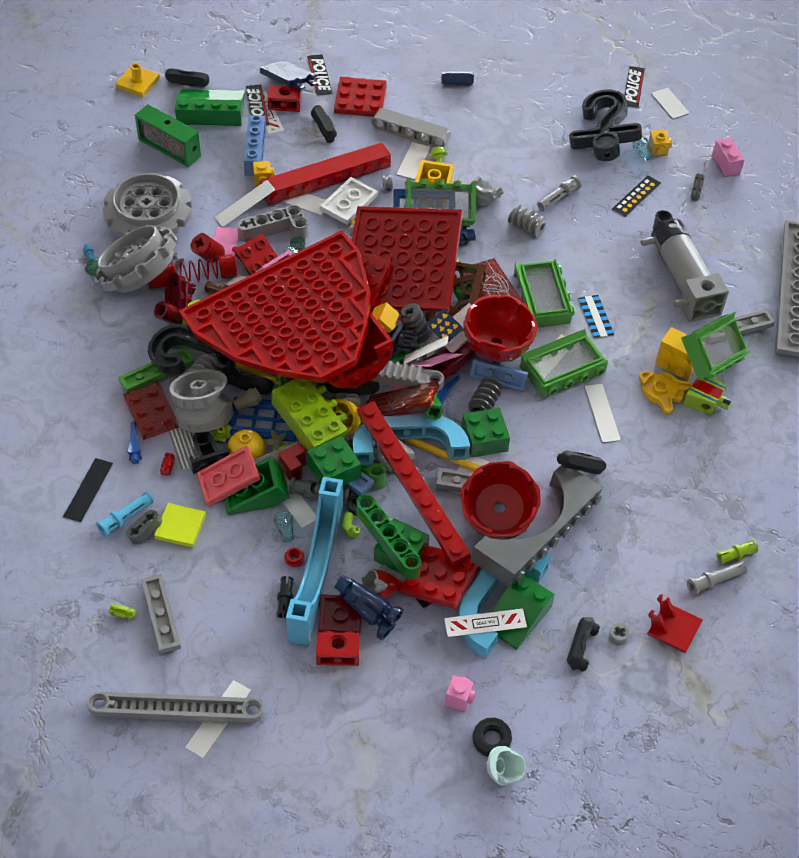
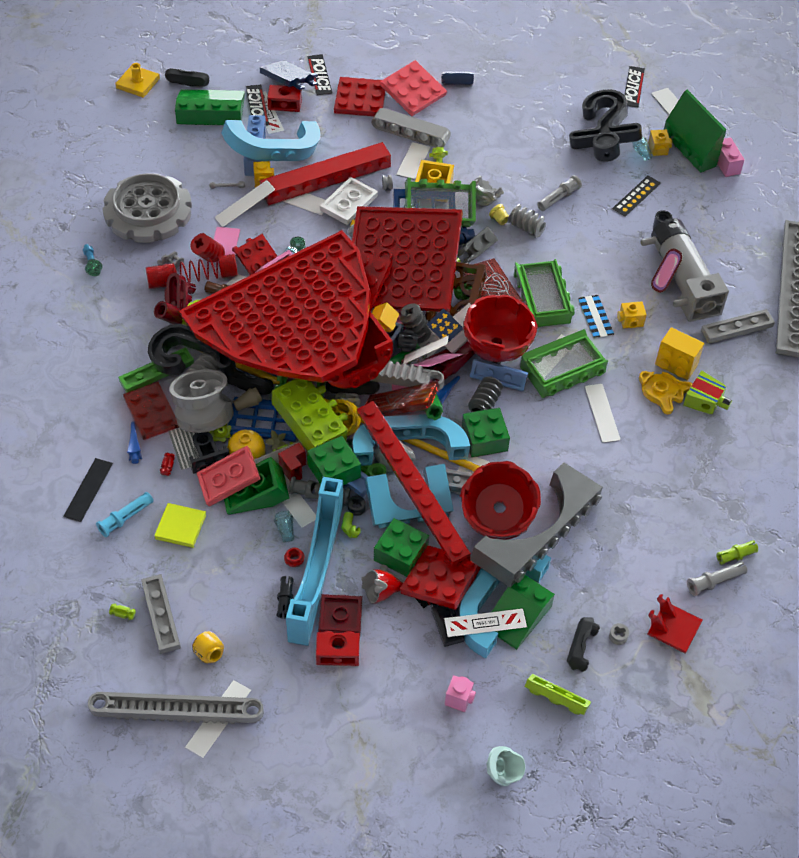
(135, 259): light grey piece -> none
(144, 527): dark grey beam -> none
(168, 135): green brick -> none
(208, 647): none -> yellow head
(240, 184): none -> light grey hinge
(272, 149): none -> medium azure arch
(274, 222): light grey beam -> none
(324, 123): black piece -> none
(369, 606): dark blue piece -> none
(383, 507): none -> medium azure arch
(391, 544): green beam -> none
(413, 88): none -> coral plate
(439, 613): none -> black hinge
(478, 244): none -> dark grey hinge
(491, 724): black tyre -> none
(499, 214): none -> light yellow piece
(557, 695): none -> lime plate
(581, 462): black piece -> none
(632, 315): none -> yellow brick
(666, 270): none -> sticker
(695, 132): none -> green slope
(697, 187): dark grey axle -> none
(715, 347): bright green window -> none

